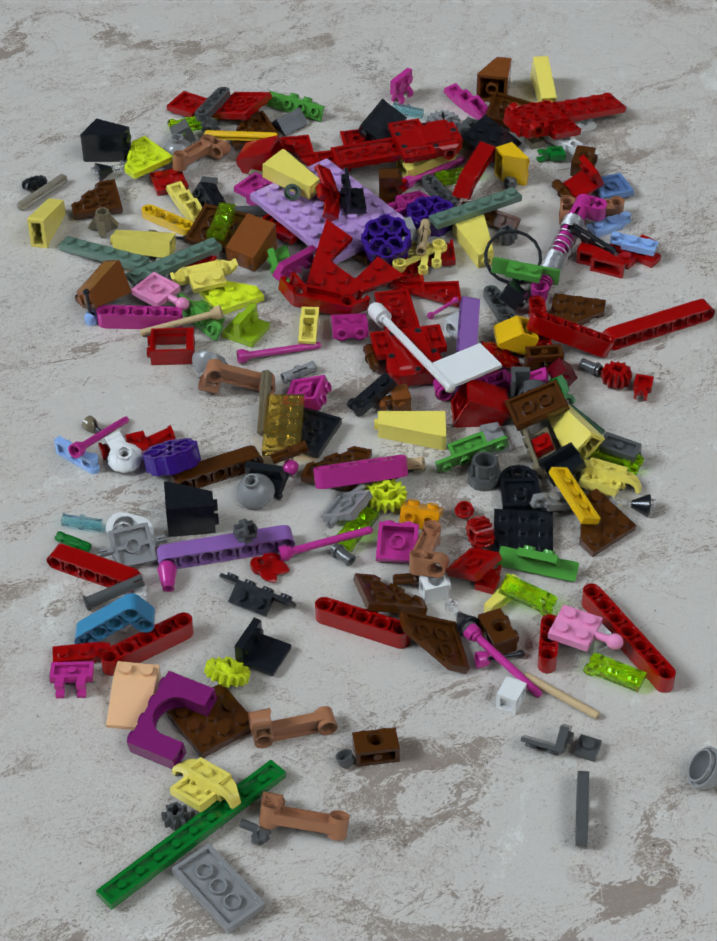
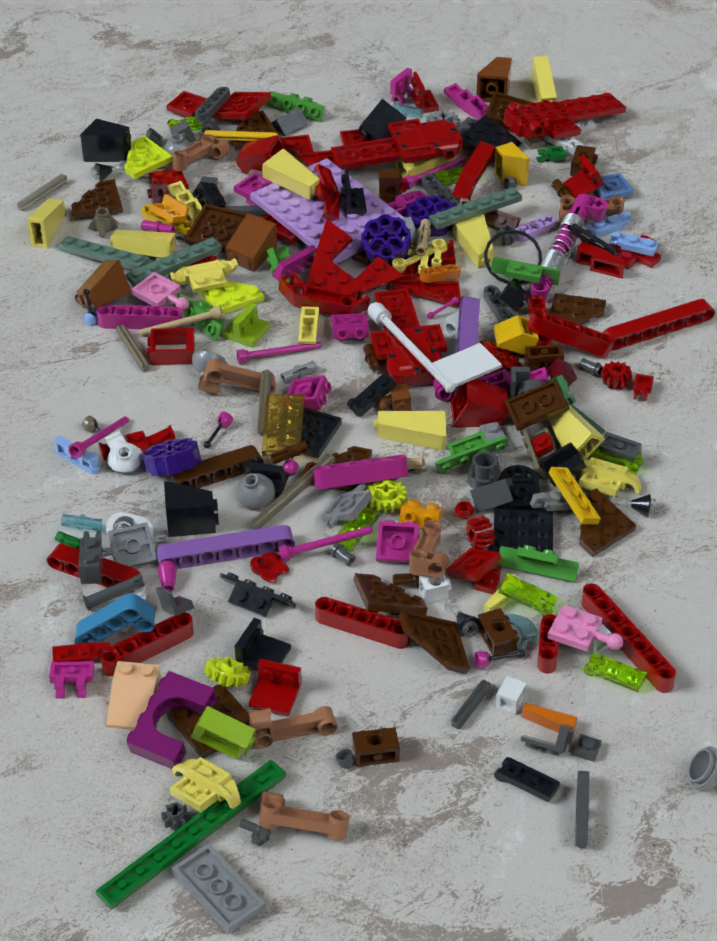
(34, 182): black gear -> none
(91, 558): none -> dark grey hinge
(133, 348): none -> dark tan axle
(154, 136): none -> dark grey plate
(157, 191): none -> dark red brick
(158, 226): none -> dark pink pin
(171, 210): none -> light orange bracket
(173, 605): none -> dark grey panel
(221, 221): clear neon green plate -> none
(223, 420): none -> hinge
(223, 733): none -> lime window
(245, 531): dark grey gear -> none
(276, 687): none -> red bracket
(292, 187): plate -> none
(292, 492): none -> dark tan axle
(422, 97): none -> red bracket
(440, 273): none -> orange beam
(470, 704): none -> dark grey axle
(474, 634): dark pink piece -> none
(492, 494): none -> dark grey panel
(526, 627): none -> clear light blue piece
(527, 779): none -> black plate
(544, 224): none -> lavender beam
(547, 717): none -> orange piece
(563, 696): tan bar -> none

